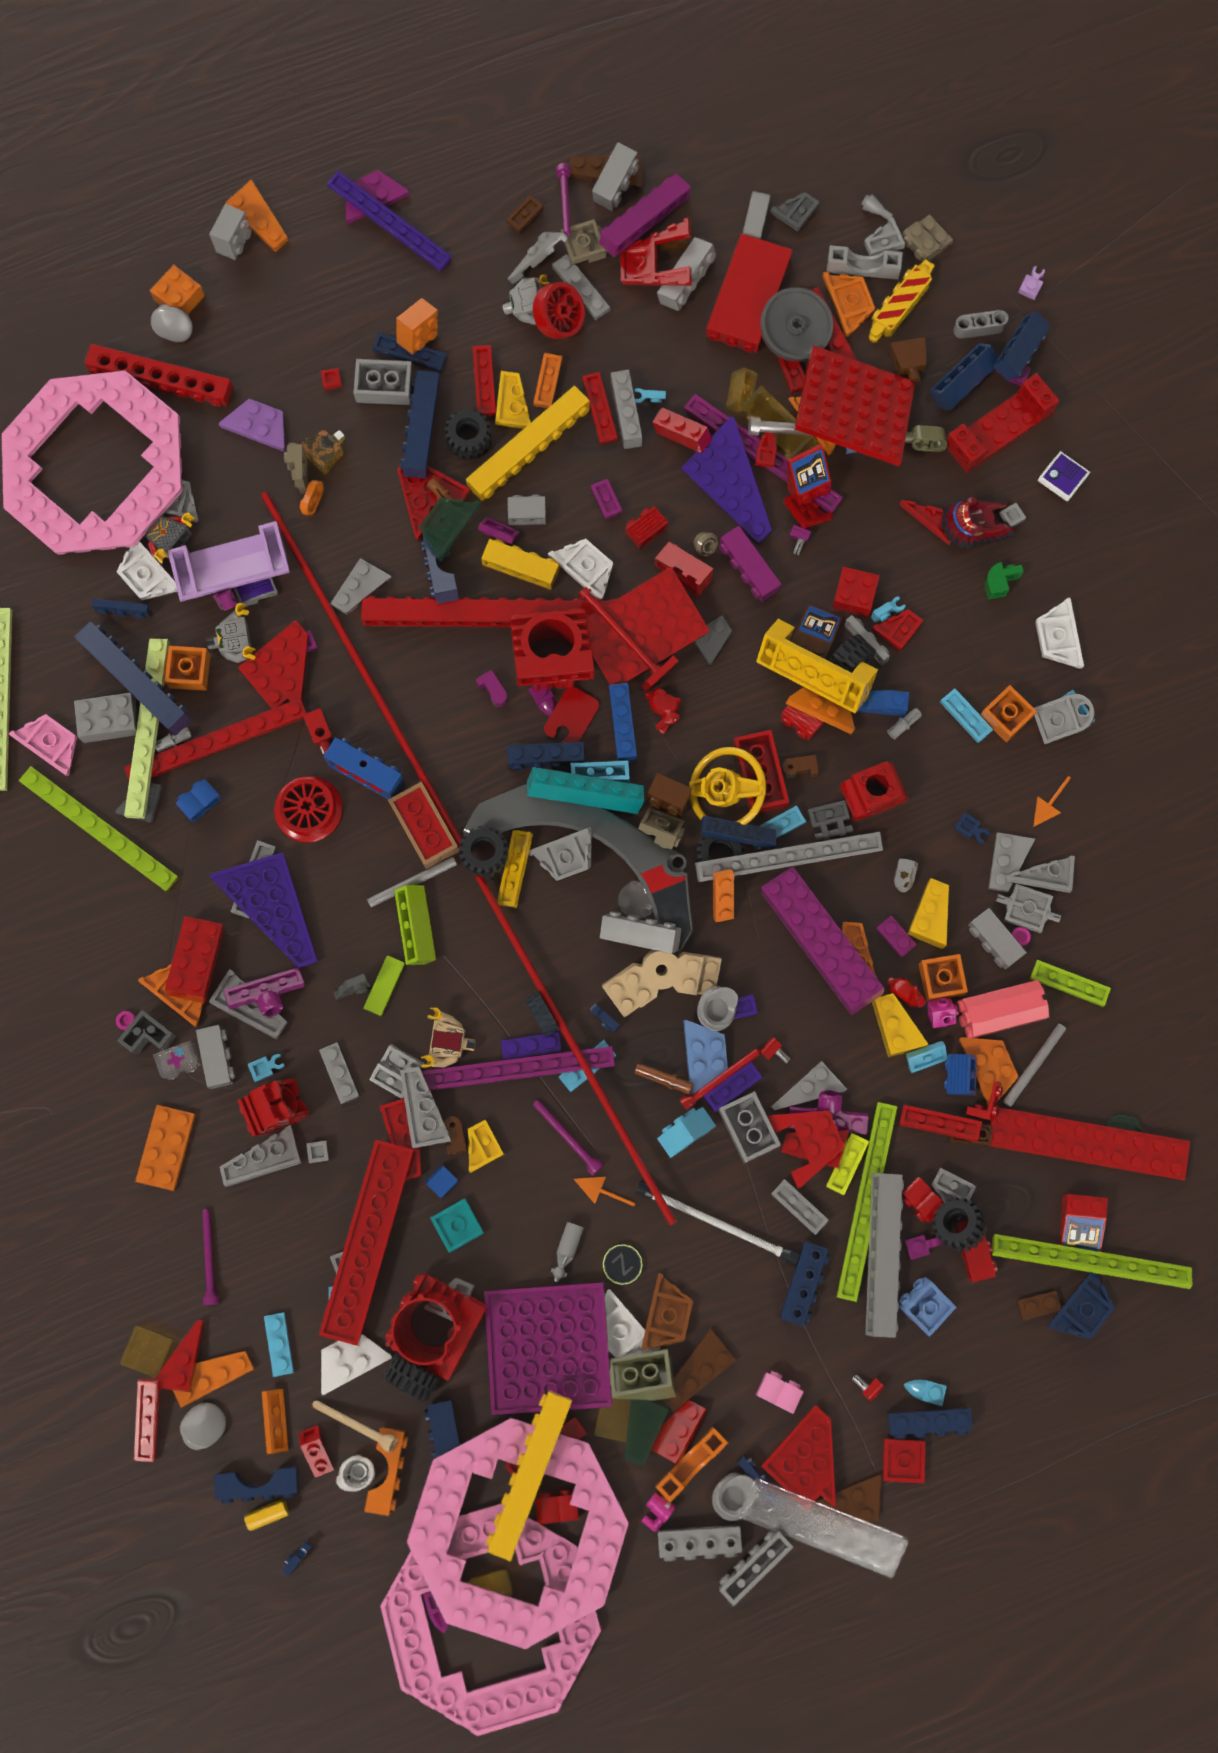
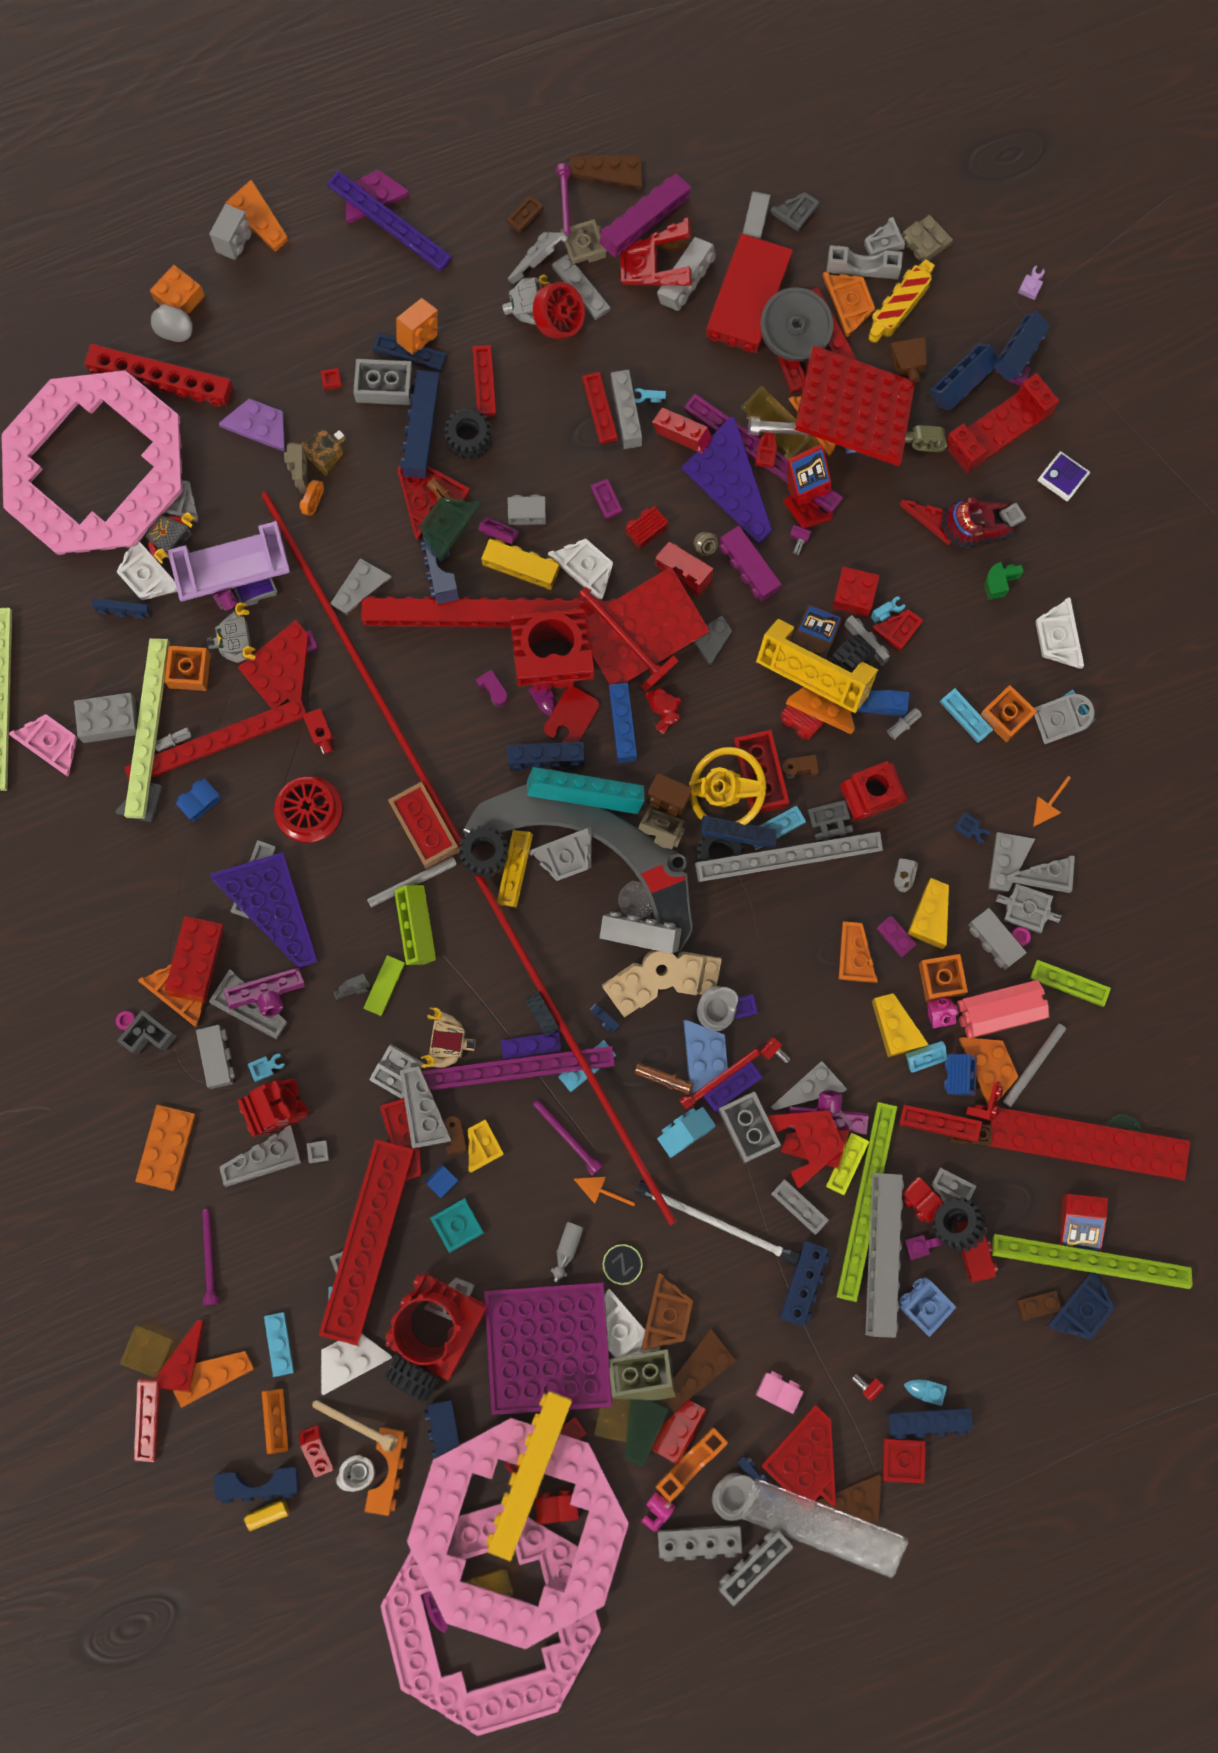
(99, 829): lime plate -> none
(135, 680): dark blue brick -> none
(177, 1060): clear brick -> none
(202, 1426): light grey piece -> none
(293, 1561): dark blue plate -> none
(339, 1073): light grey plate -> none
(364, 769): blue brick -> none
(511, 402): yellow wing -> none
(528, 443): yellow brick -> none
(547, 380): orange plate -> none
(606, 770): medium azure brick -> none
(615, 177): light grey brick -> none
(723, 895): orange plate -> none
(741, 388): clear yellow brick -> none
(822, 941): magenta brick -> none
(872, 205): light grey cone -> none
(906, 992): red animal -> none
(988, 319): light grey beam -> none

